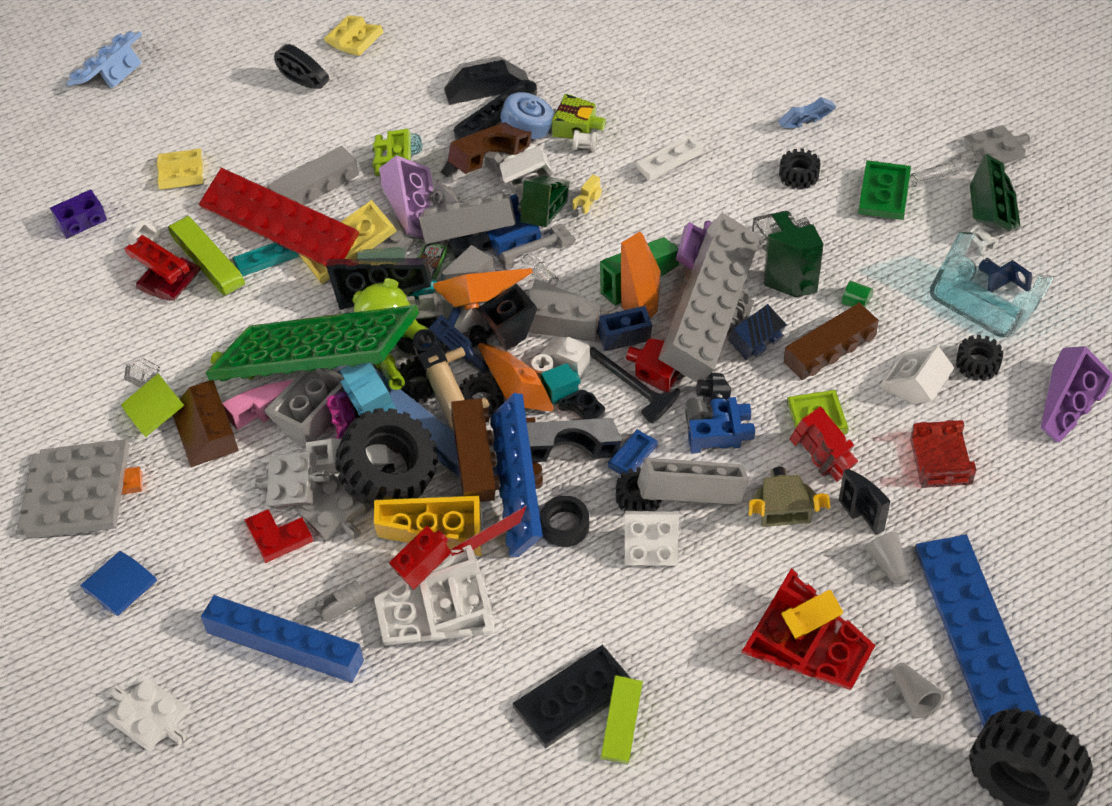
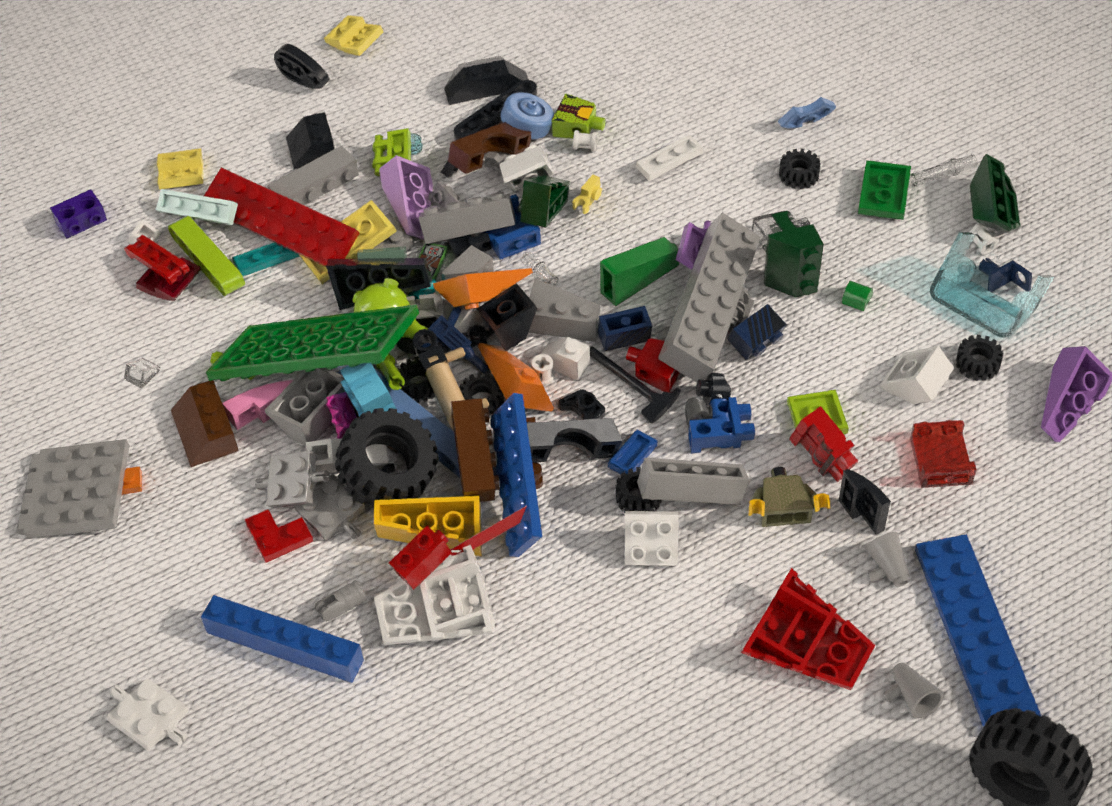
(112, 61): light blue bracket -> none
(118, 583): blue slope -> none
(152, 405): lime slope -> none
(197, 207): none -> light aqua plate
(309, 139): none -> black slope
(557, 234): light grey hinge -> none
(560, 382): teal brick -> none
(561, 537): black tyre -> none
(570, 696): black tile -> none
(621, 720): lime tile -> none
(639, 275): orange wedge -> none
(812, 614): yellow bracket -> none
(831, 341): reddish brown brick -> none
(997, 143): light grey plate -> none

